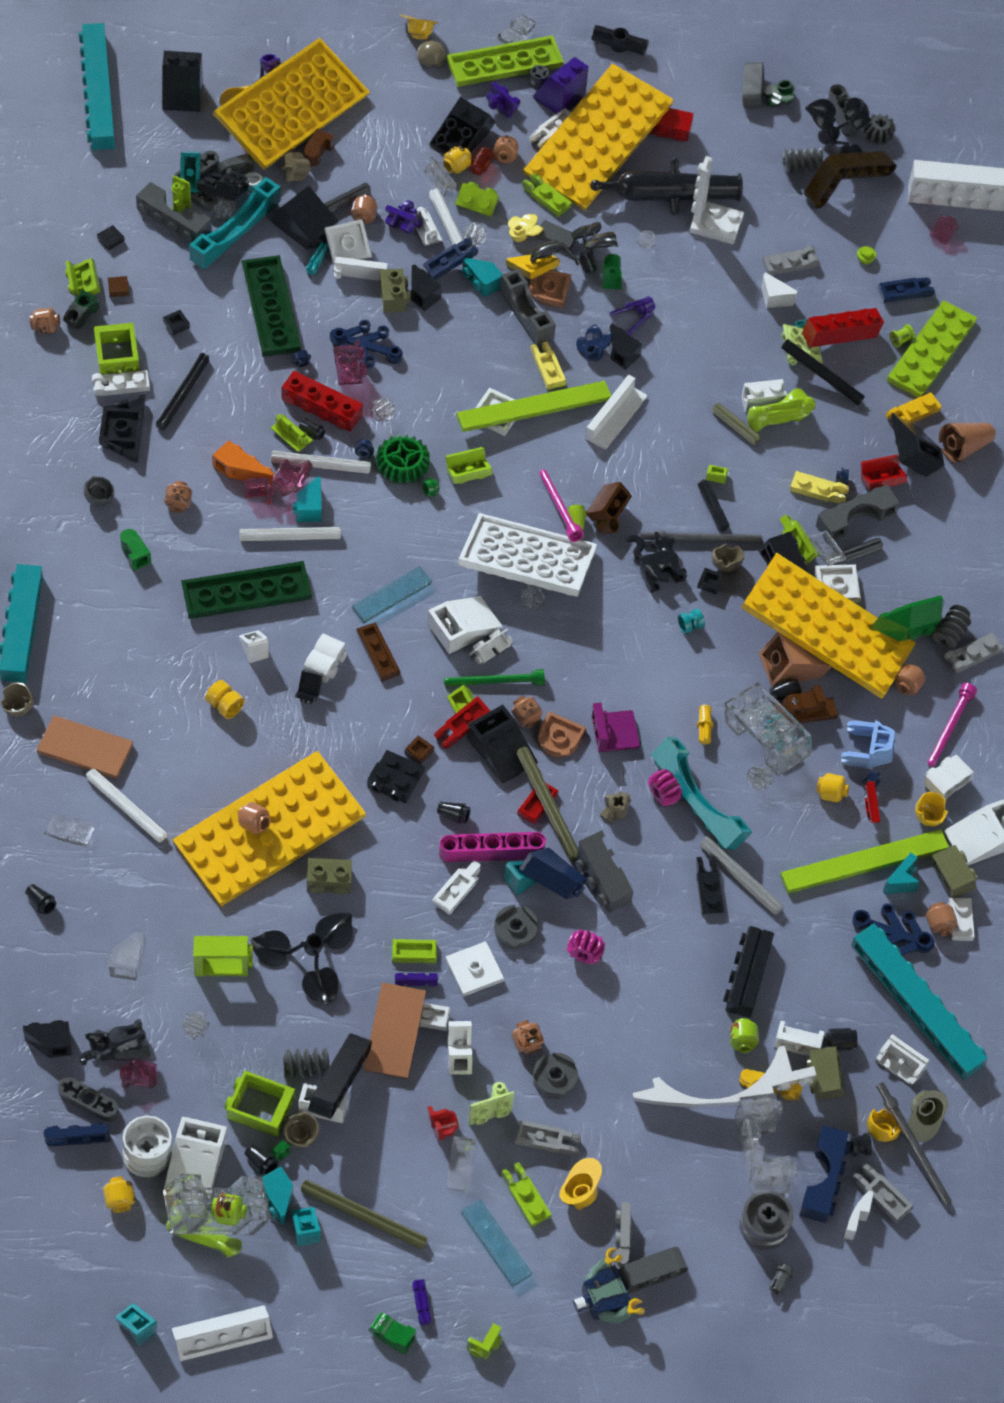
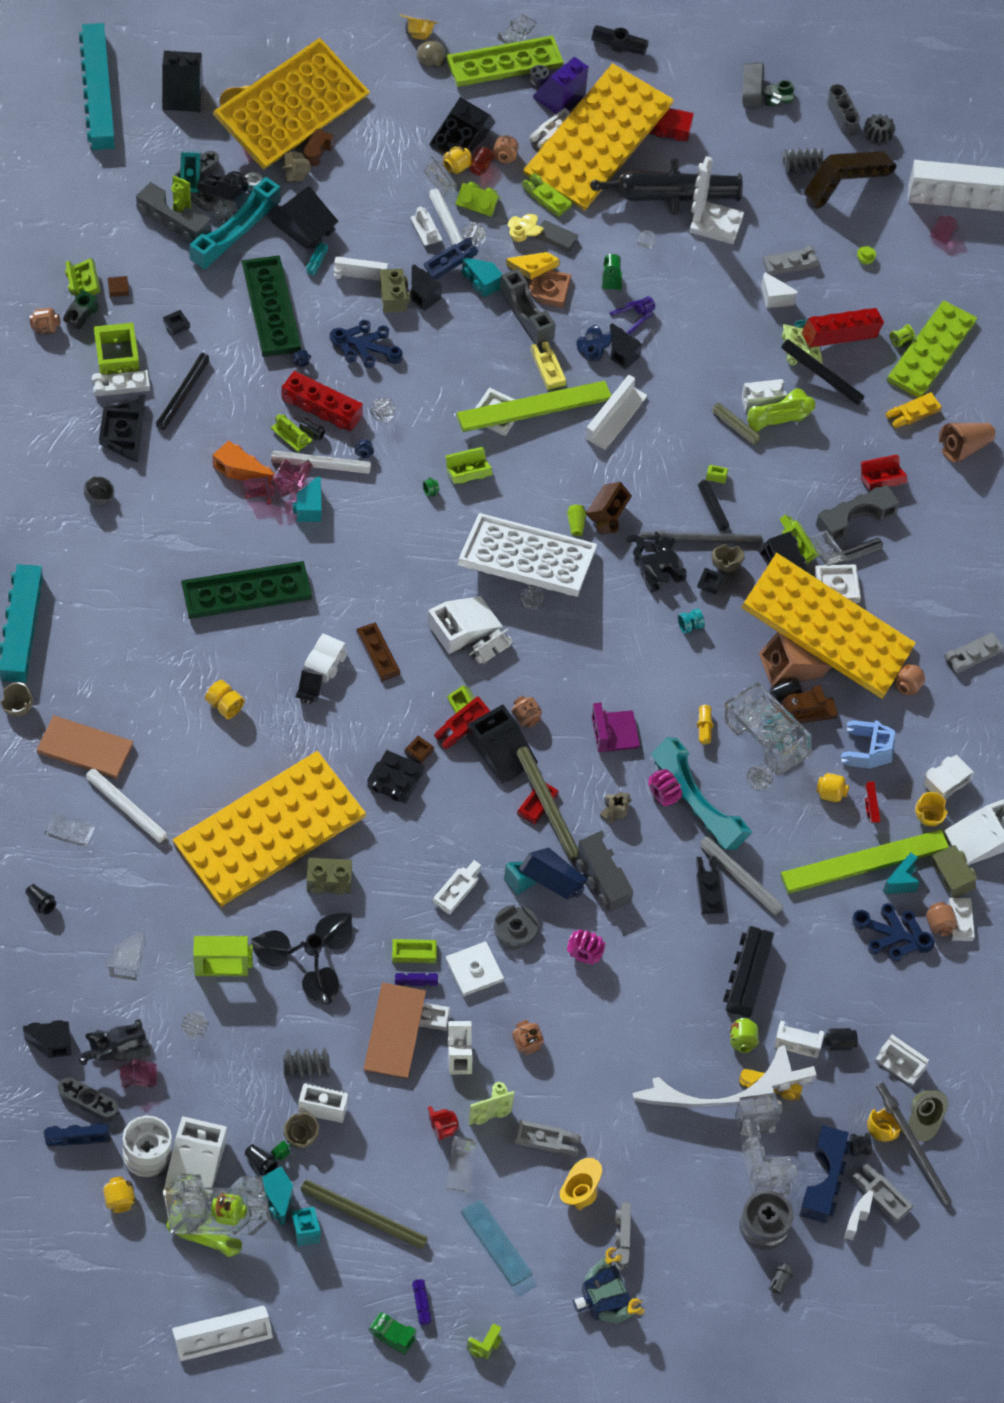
(110, 237): black tile -> none
(133, 545): green leg -> none
(137, 1323): teal slope -> none
(178, 497): nougat head -> none
(241, 164): dark grey beam -> none
(254, 818): nougat head -> none
(255, 646): white slope -> none
(265, 1085): lime window -> none
(268, 63): dark purple plant -> none
(290, 534): white axle -> none
(340, 1076): black beam -> none
(348, 197): black axle -> none
(348, 241): white plate -> none
(350, 364): clear pink bracket -> none
(364, 208): nougat head -> none
(391, 594): clear light blue tile -> none
(405, 215): dark purple hips -> none
(412, 452): green gear -> none
(454, 811): black cone -> none
(482, 852): dark pink beam -> none
(500, 99): dark purple hips -> none
(526, 1196): lime hinge -> none
(536, 677): green piece -> none
(555, 1087): dark grey plate -> none
(559, 736): nougat tile -> none
(573, 531): dark pink piece -> none
(586, 257): black plant -> none
(653, 1269): dark grey beam -> none
(819, 488): light yellow hinge -> none
(823, 115): black plant -> none
(829, 1073): olive brick -> none
(842, 476): dark blue plate -> none
(872, 776): dark blue plate -> none
(905, 289): dark blue hinge -> none
(911, 619): green wedge -> none
(916, 447): black slope -> none
(919, 1001): teal brick -> none
(952, 627): dark grey piece -> none
(966, 693): dark pink piece -> none

